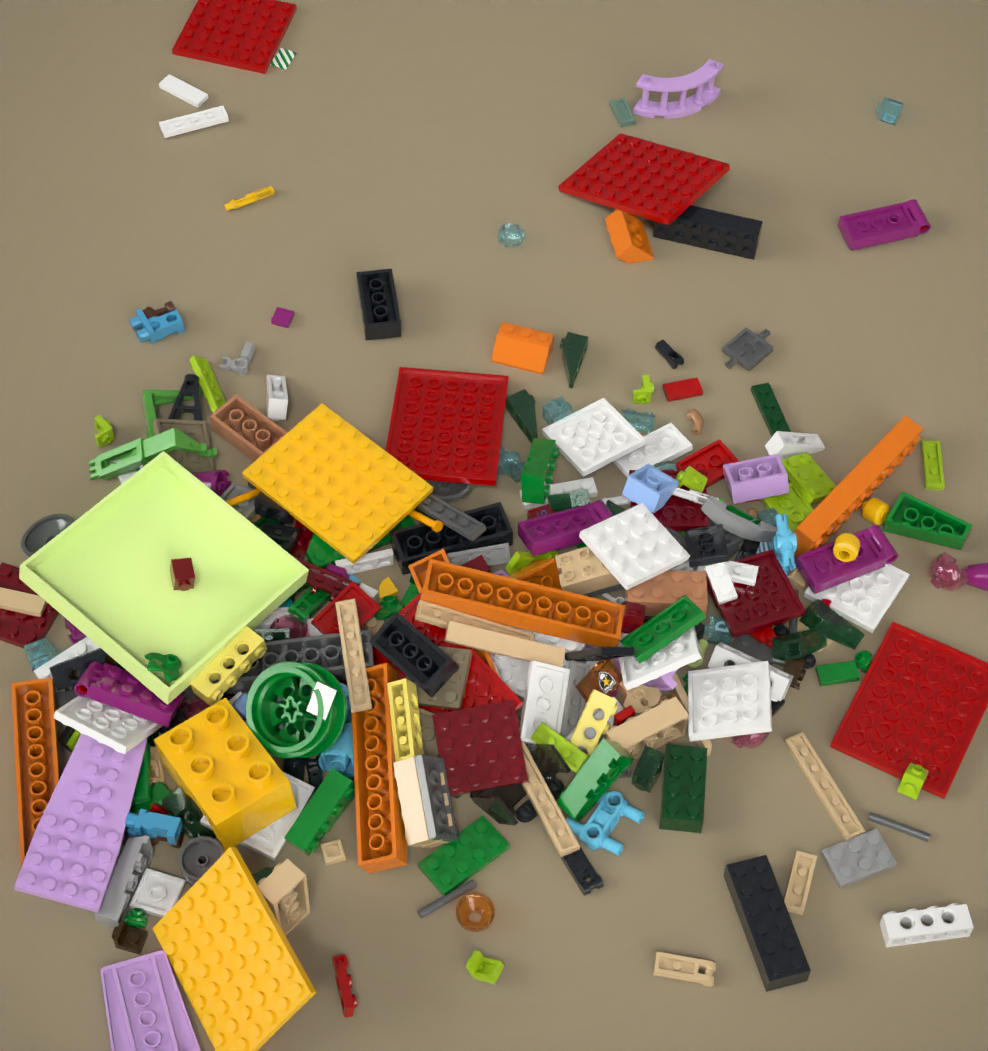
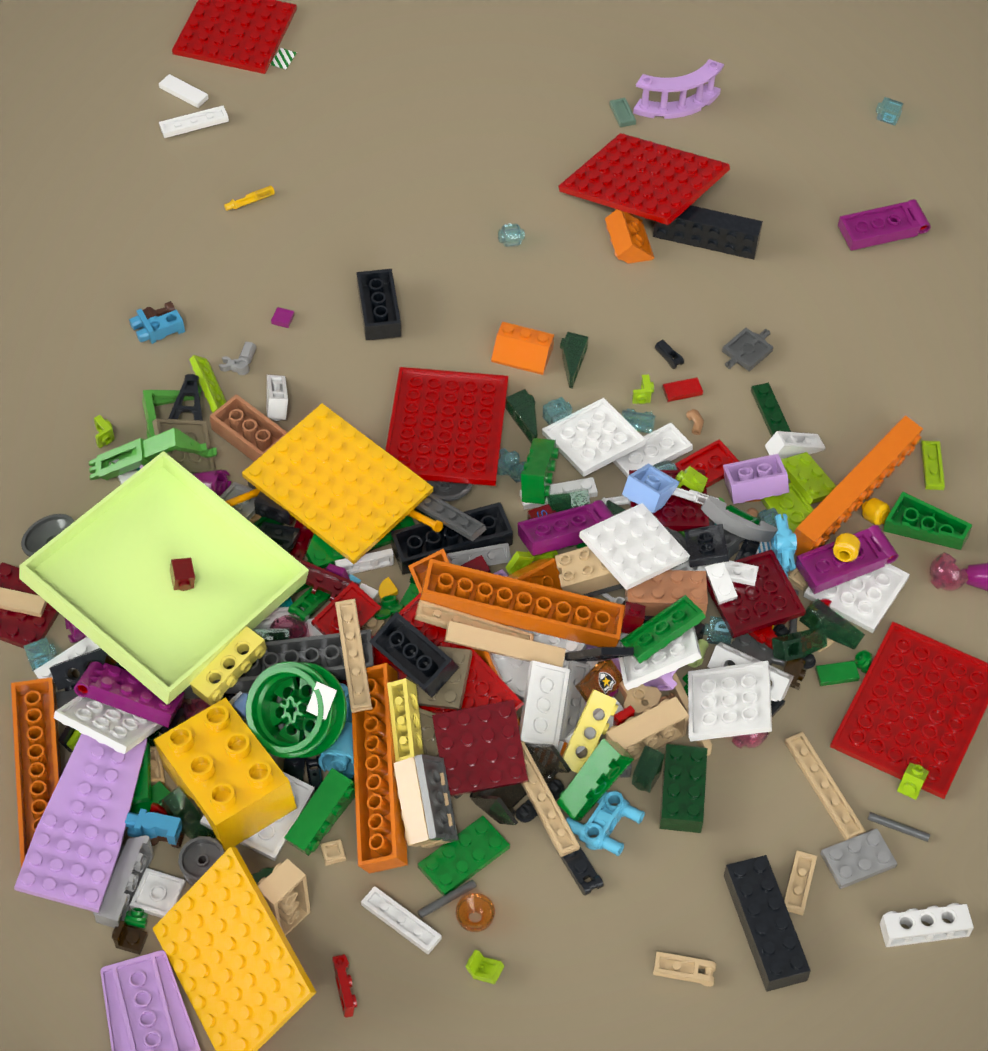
(168, 664): green plate -> none
(401, 920): none -> white plate
(570, 753): lime tile -> none

